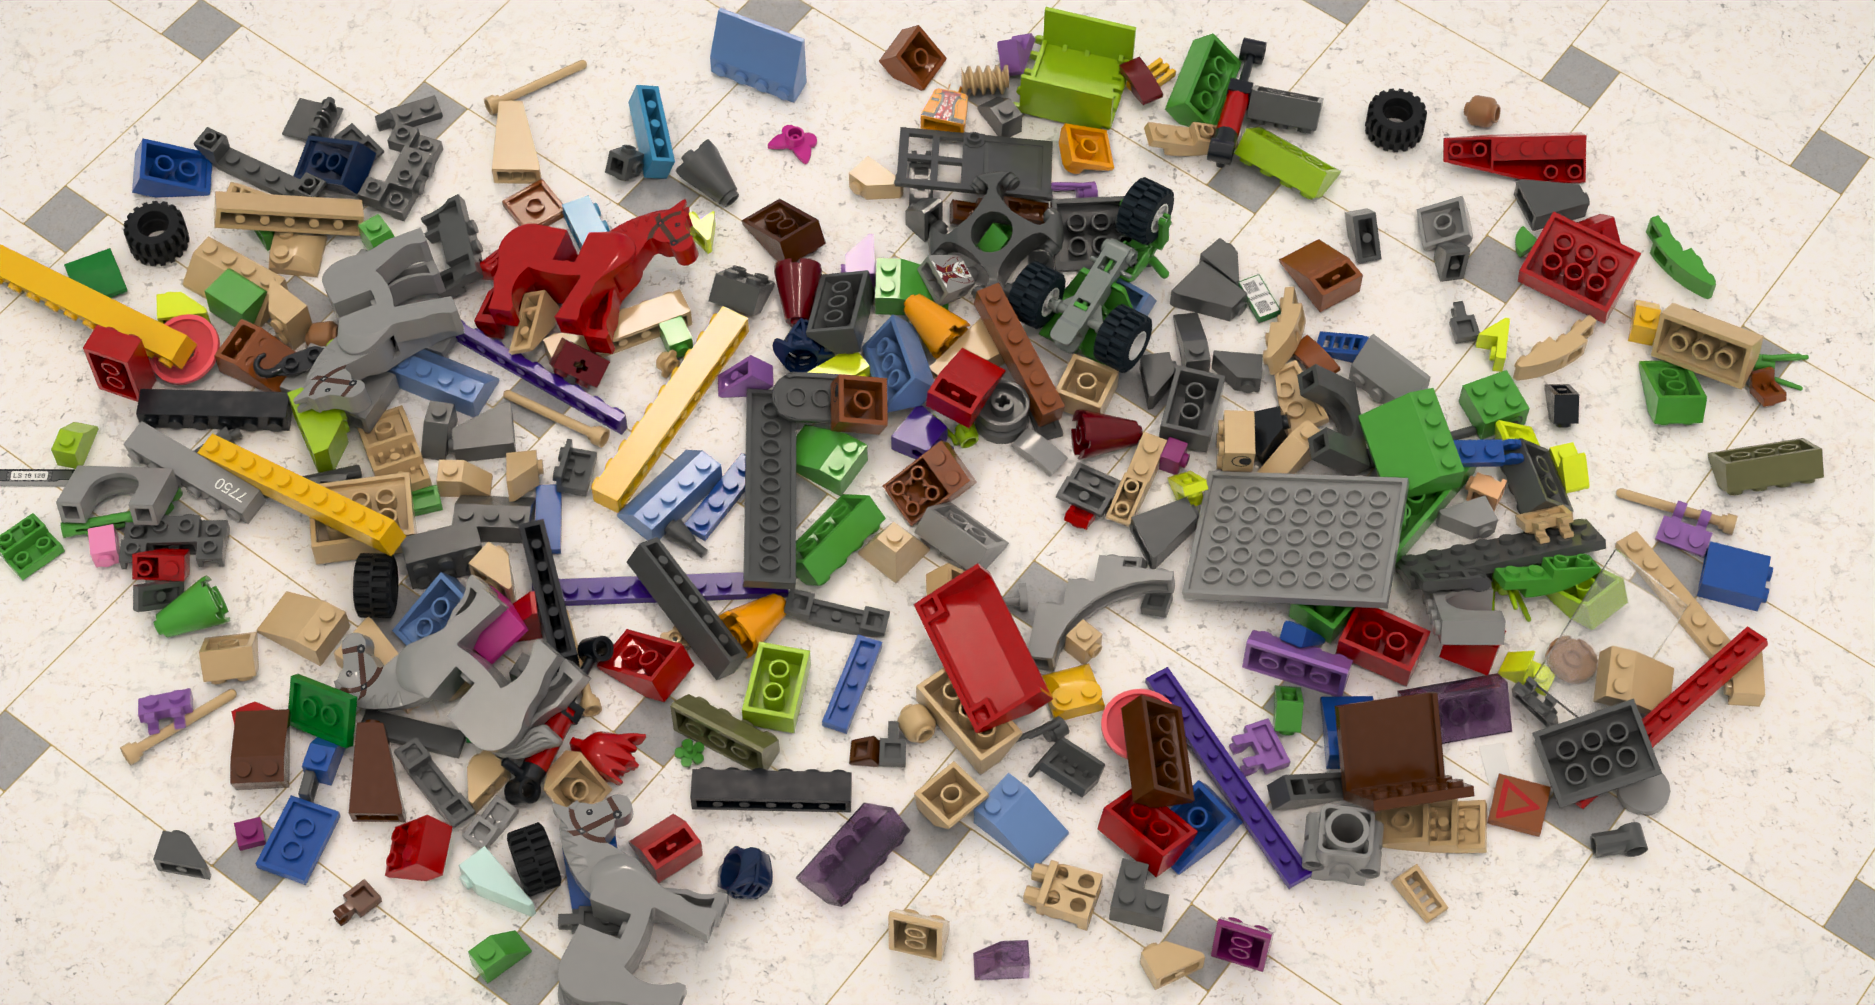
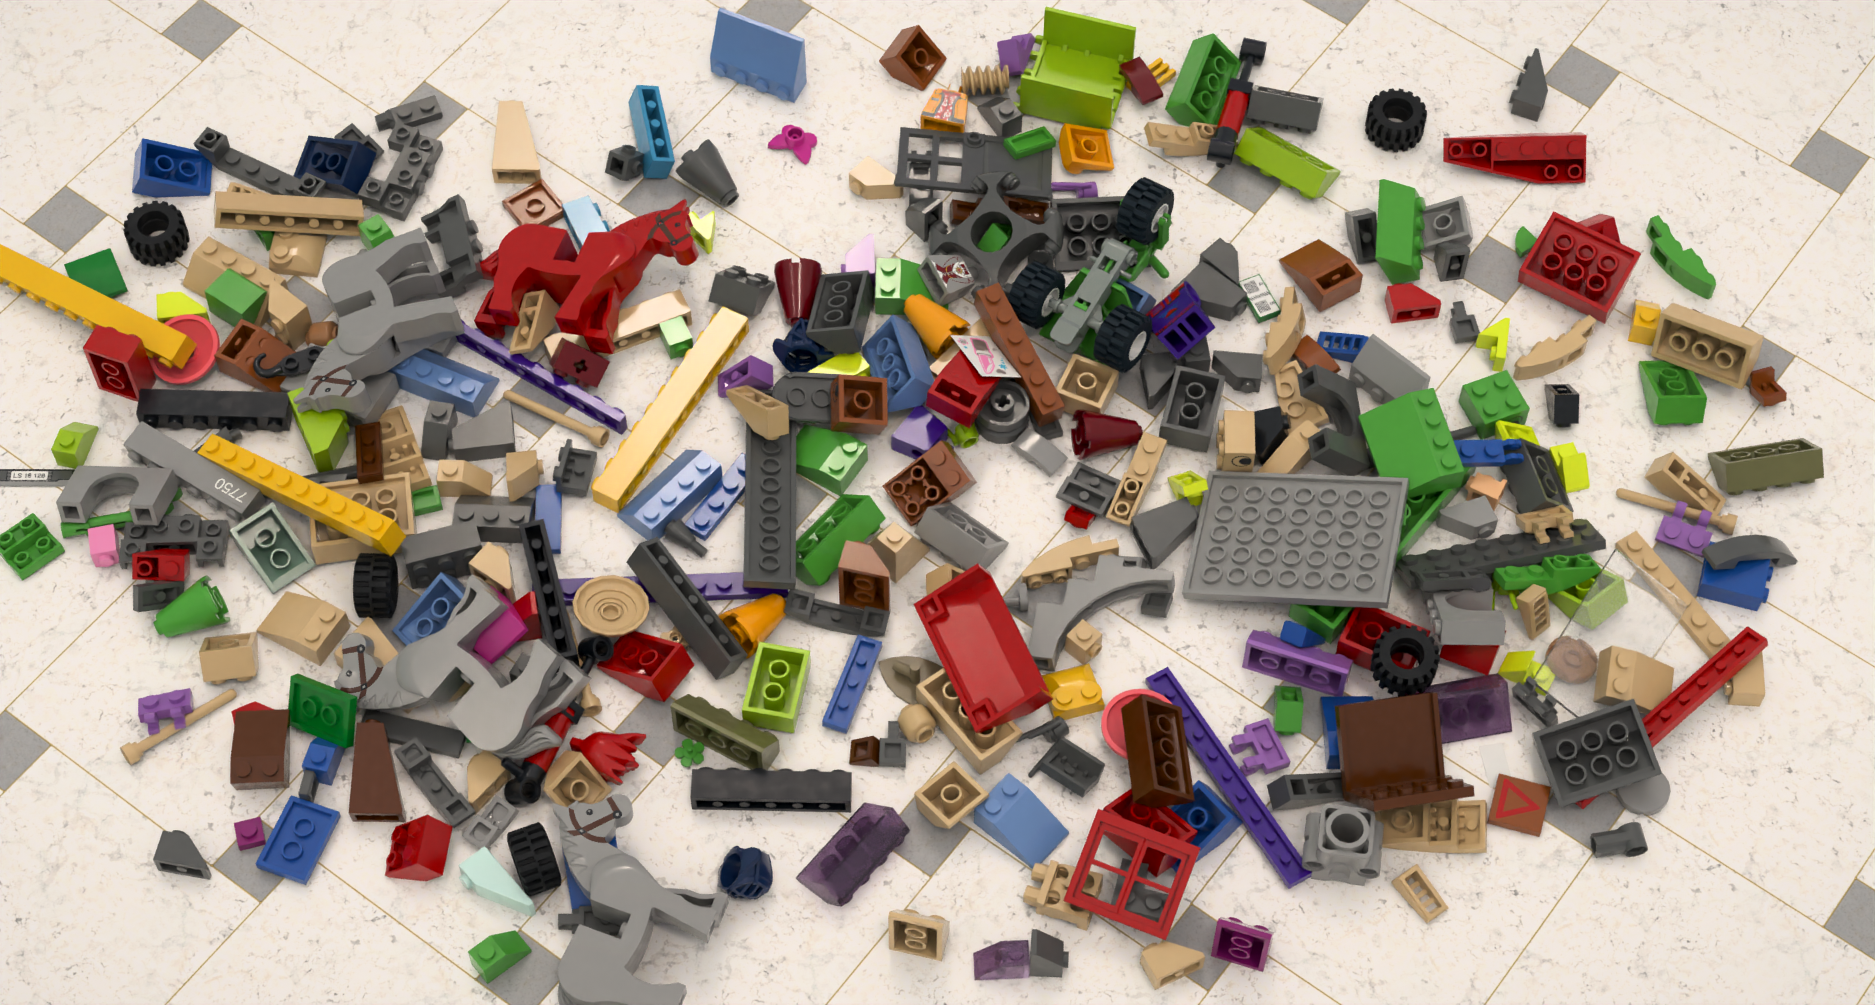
(271, 548): none -> sand green slope
(313, 119): dark grey hinge -> none
(358, 900): reddish brown plate -> none
(369, 452): none -> reddish brown tile
(492, 102): tan piece -> none
(611, 606): none -> tan hat
(667, 362): tan plate -> none
(667, 847): red slope -> none
(762, 412): none -> tan slope
(785, 231): reddish brown slope -> none
(863, 578): none -> dark orange slope
(905, 673): none -> dark tan shield
(985, 356): none -> white sticker
(1029, 143): none -> bright green tile
(1047, 955): none -> dark grey slope
(1058, 563): none -> tan slope
(1145, 838): none -> red window
(1174, 456): magenta plate -> none
(1180, 320): none -> dark purple piece
(1399, 231): none -> bright green slope
(1405, 641): none -> black tyre
(1410, 303): none -> red slope
(1482, 111): medium nougat head -> none
(1532, 89): none -> dark grey slope
(1534, 595): none -> tan slope
(1541, 198): dark grey slope -> none
(1682, 483): none -> tan slope
(1728, 552): none -> dark grey slope
(1769, 360): bright green plant -> none

